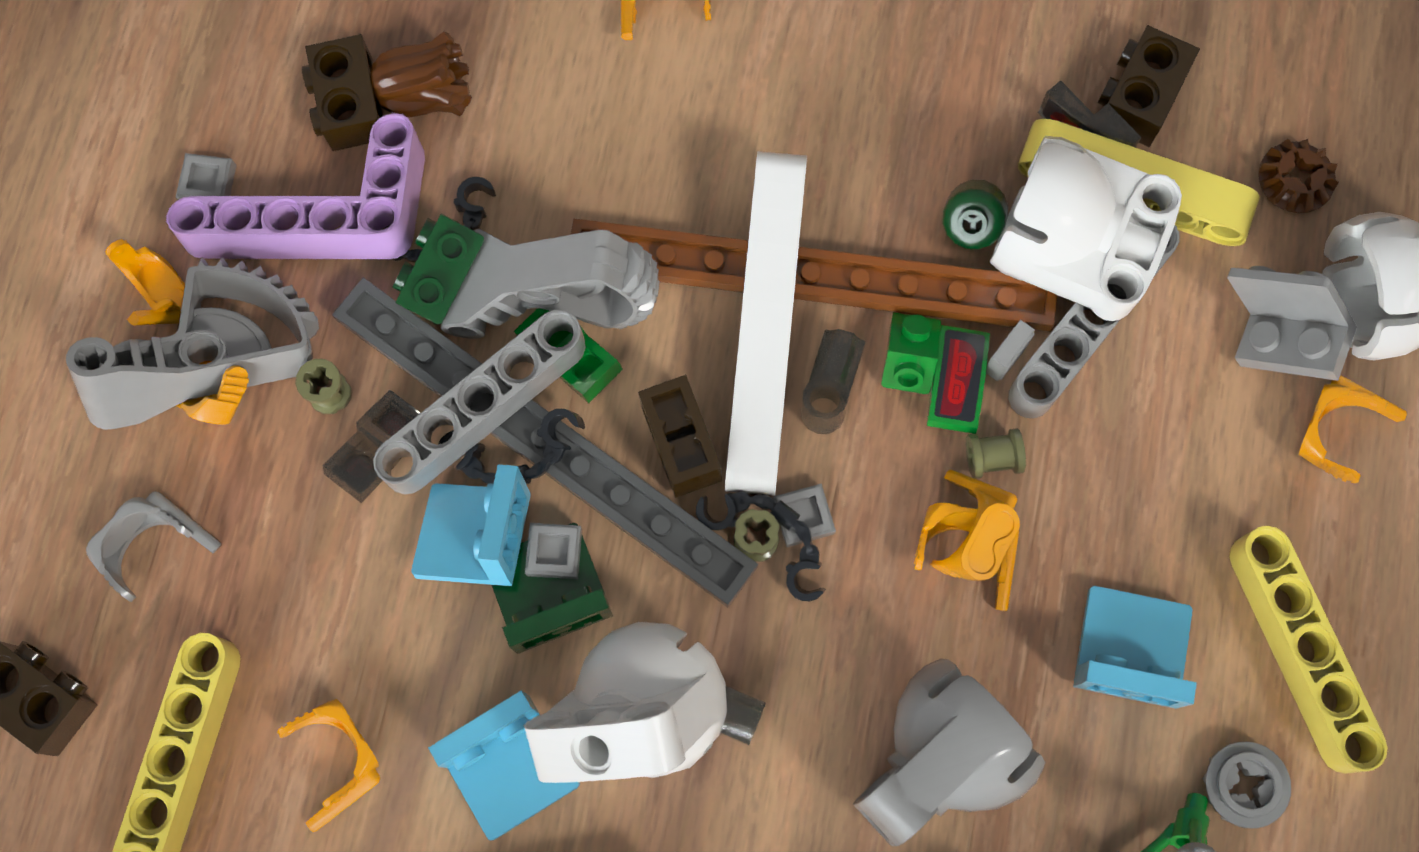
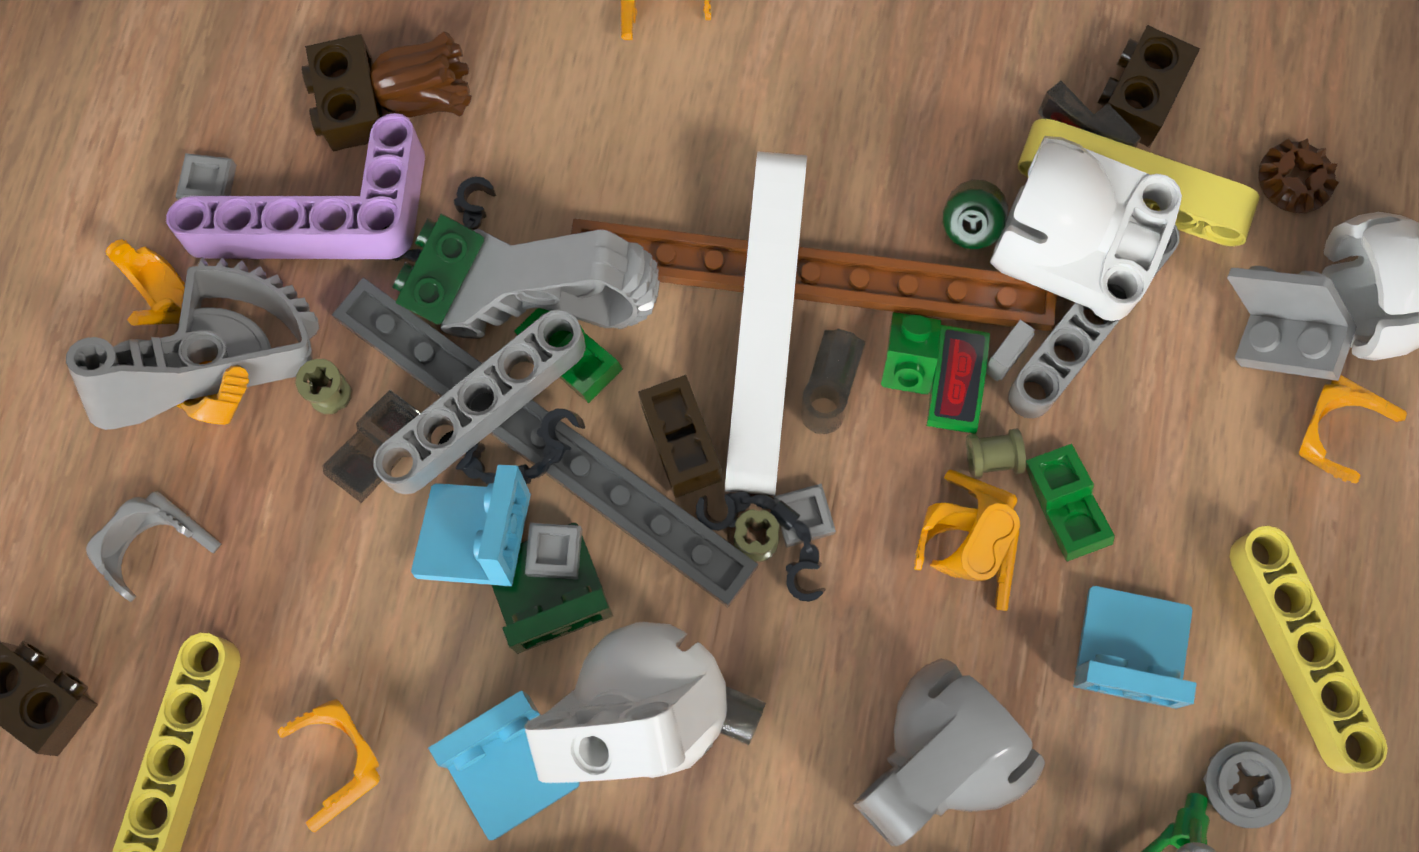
(1068, 502): none -> green slope

